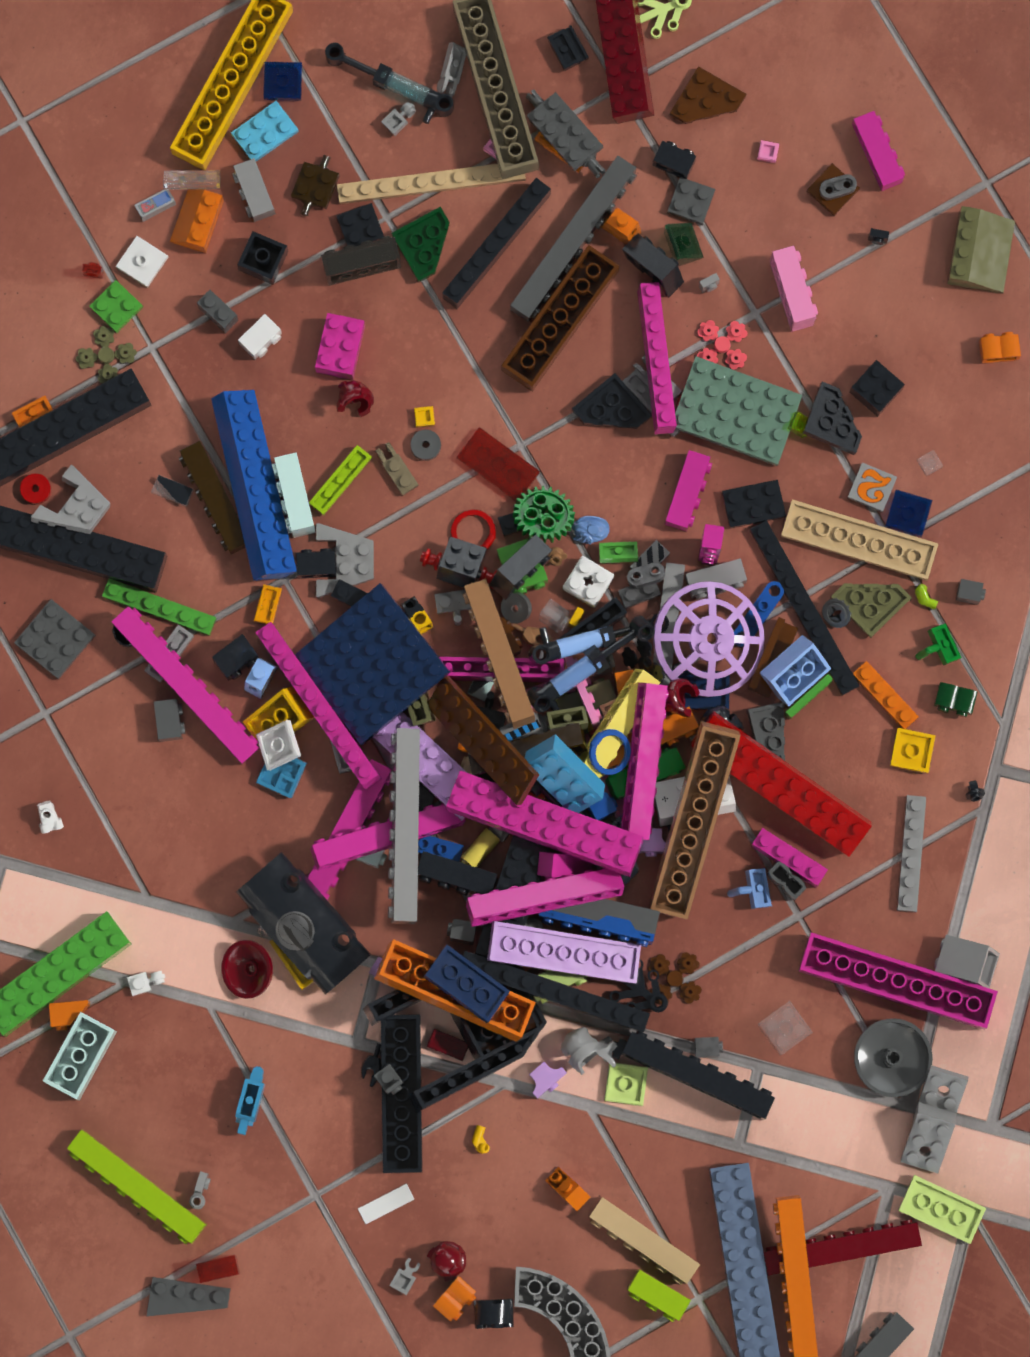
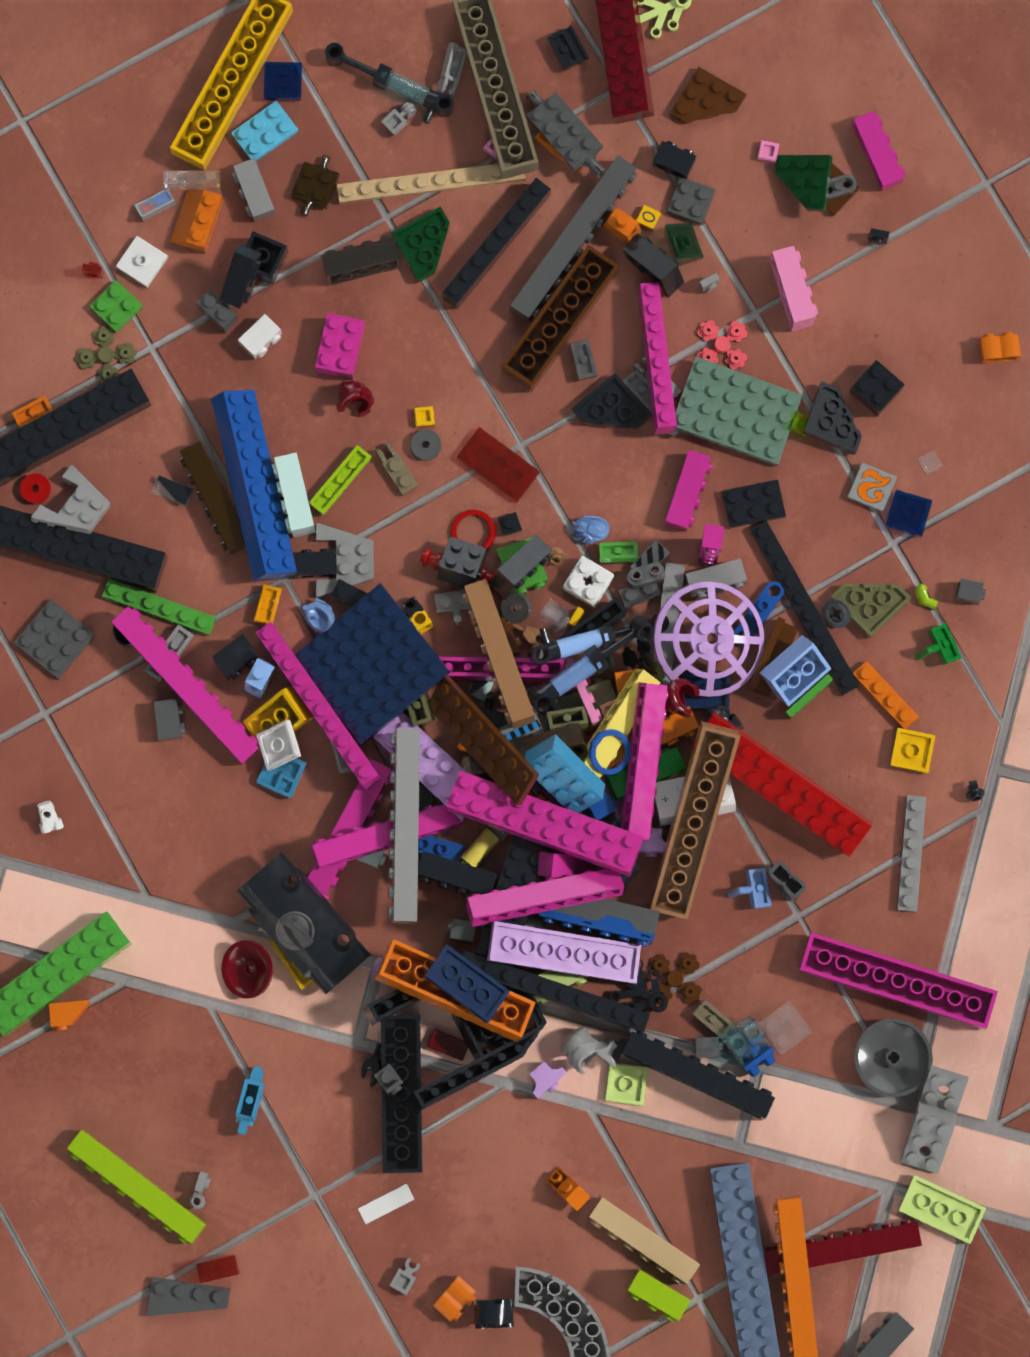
(79, 1056): light aqua brick -> none
(141, 984): white plate -> none
(241, 277): none -> black wedge
(319, 615): none -> medium blue hat
(360, 225): black plate -> none
(447, 1260): dark red helmet -> none
(478, 1140): yellow arm -> none
(543, 514): green gear -> none
(583, 360): none -> flat silver plate
(648, 217): none -> yellow tile
(712, 1018): none -> dark tan hinge
(749, 1046): none -> clear light blue hips
(768, 727): dark grey wing -> none
(795, 860): dark pink brick -> none
(806, 178): none -> dark green plate
(859, 540): tan plate -> none
(955, 699): dark green brick -> none
(967, 960): light grey slope -> none
(981, 250): olive slope -> none

